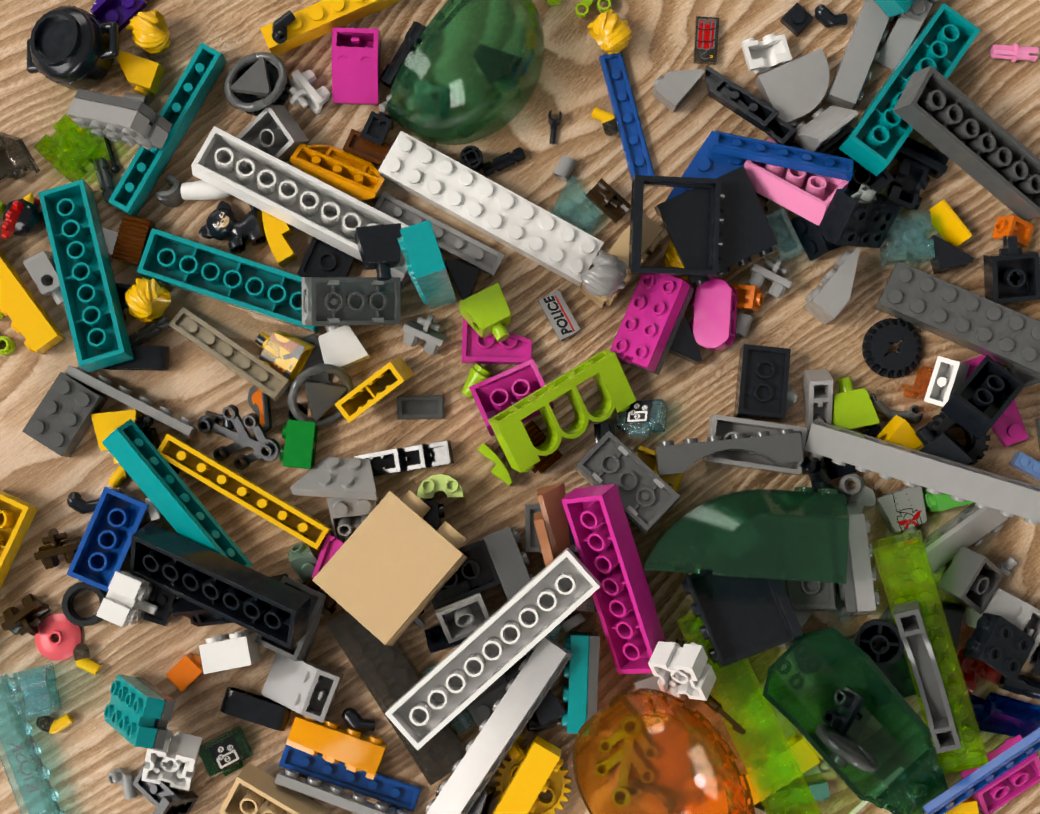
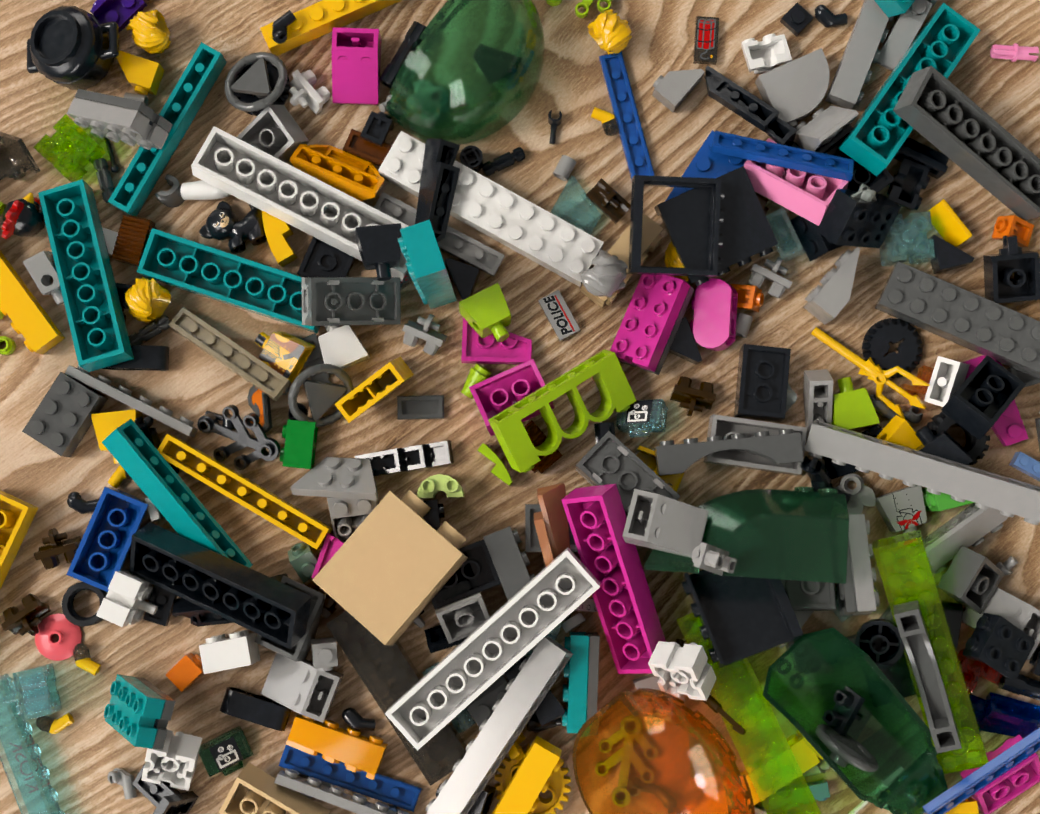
(324, 653): none -> light grey brick
(437, 185): none -> black wedge
(664, 523): none -> light grey slope
(692, 398): none -> dark brown hips
(713, 559): none -> light grey hips
(875, 373): none -> yellow piece

